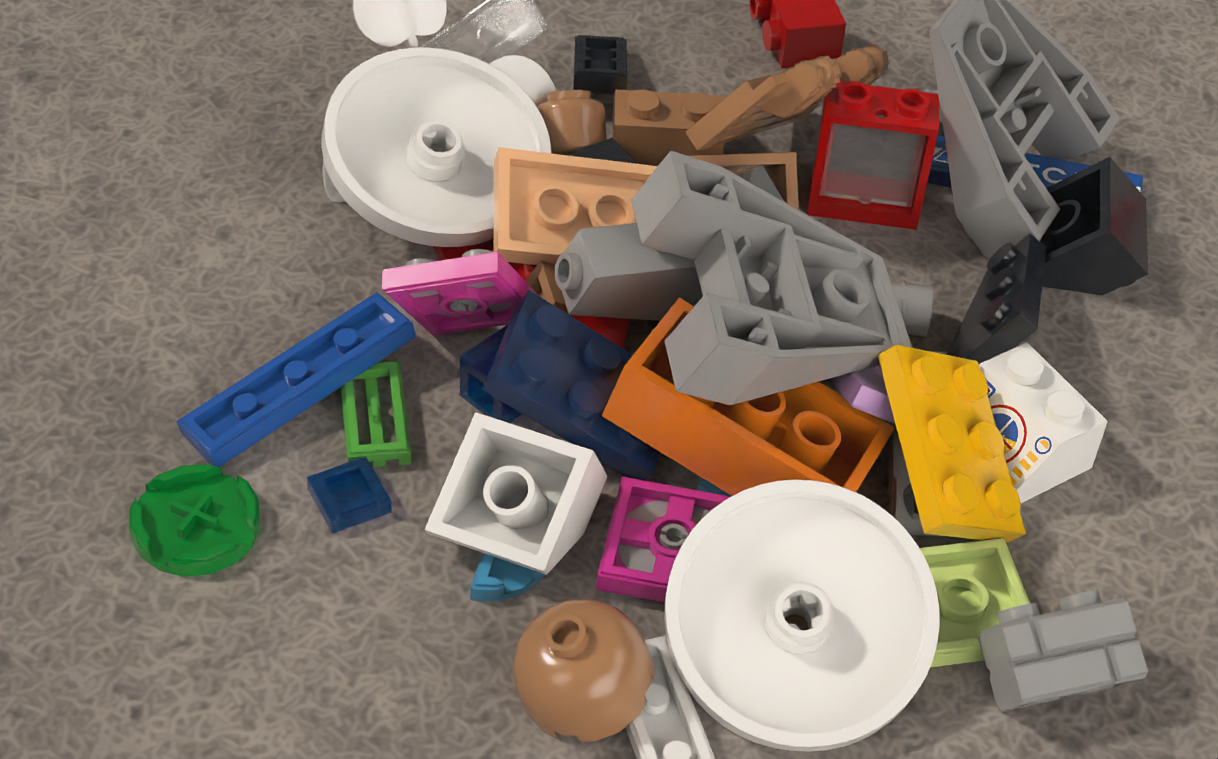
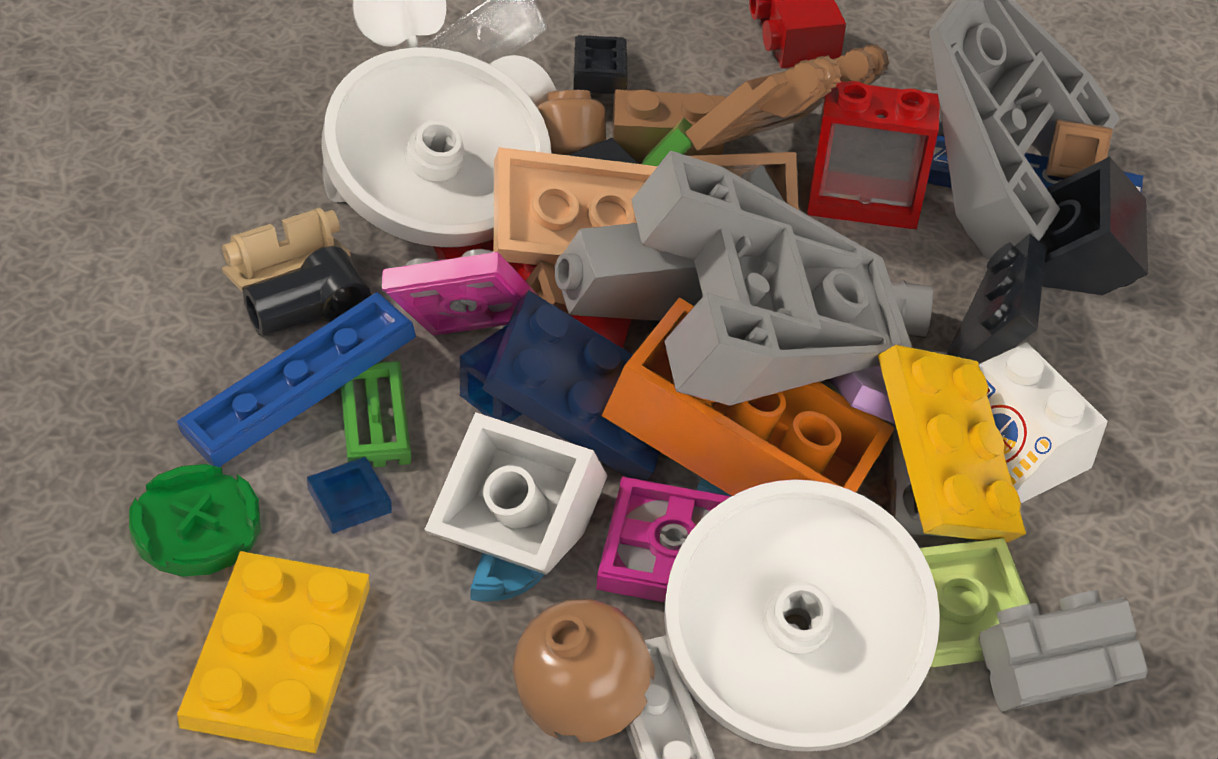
(259, 257): none -> tan hinge
(275, 652): none -> yellow plate
(322, 287): none -> black piece
(675, 141): none -> bright green tile
(1076, 147): none -> medium nougat tile

